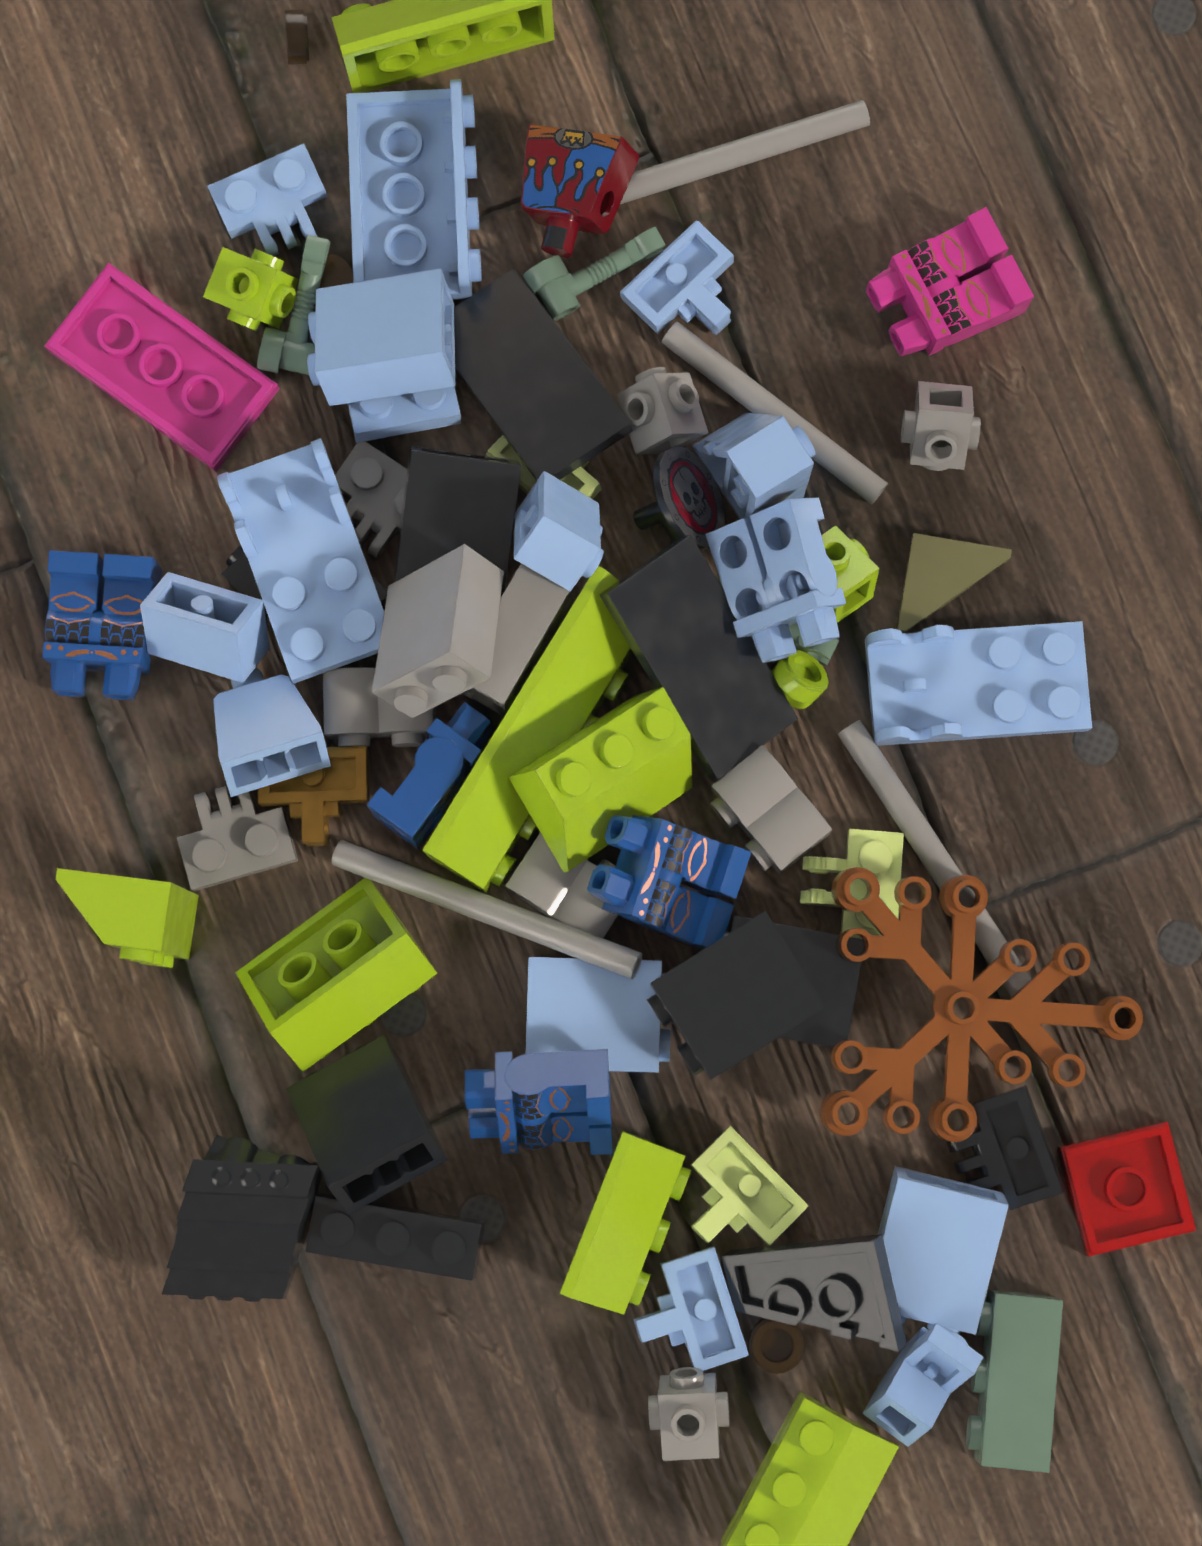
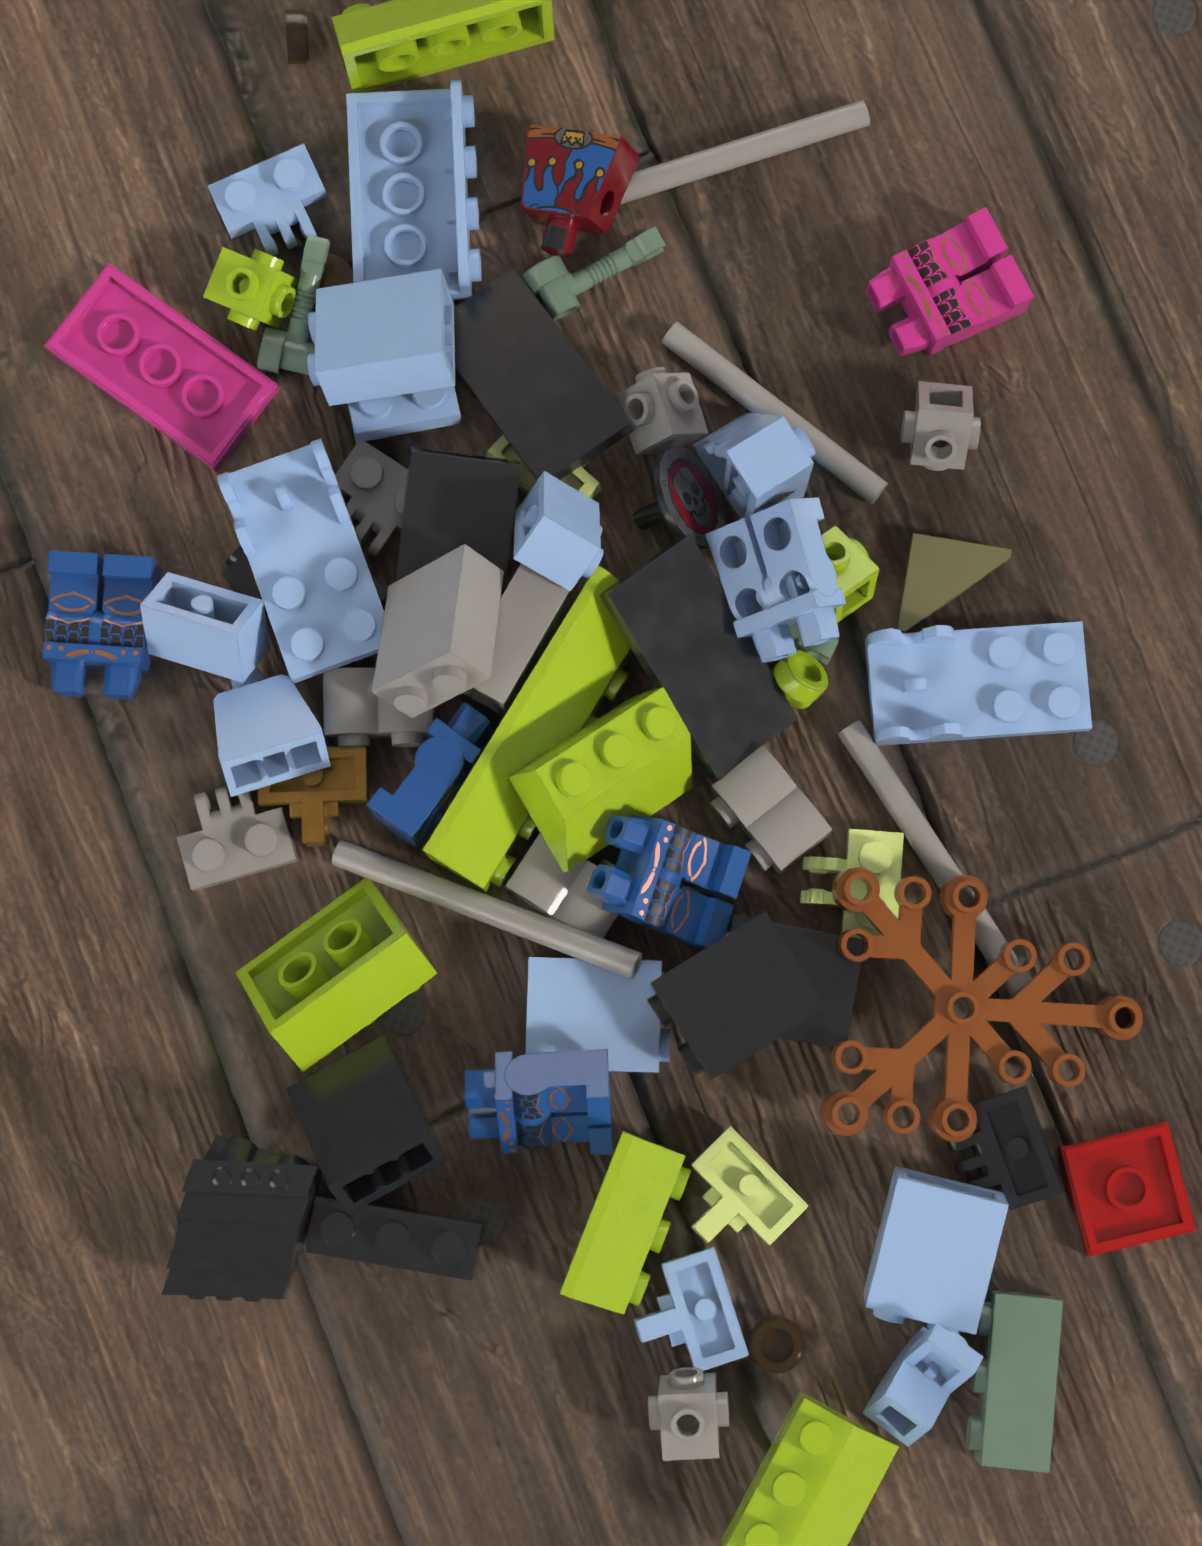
(140, 916): lime slope -> none
(683, 282): light blue hinge -> none
(820, 1283): wing -> none

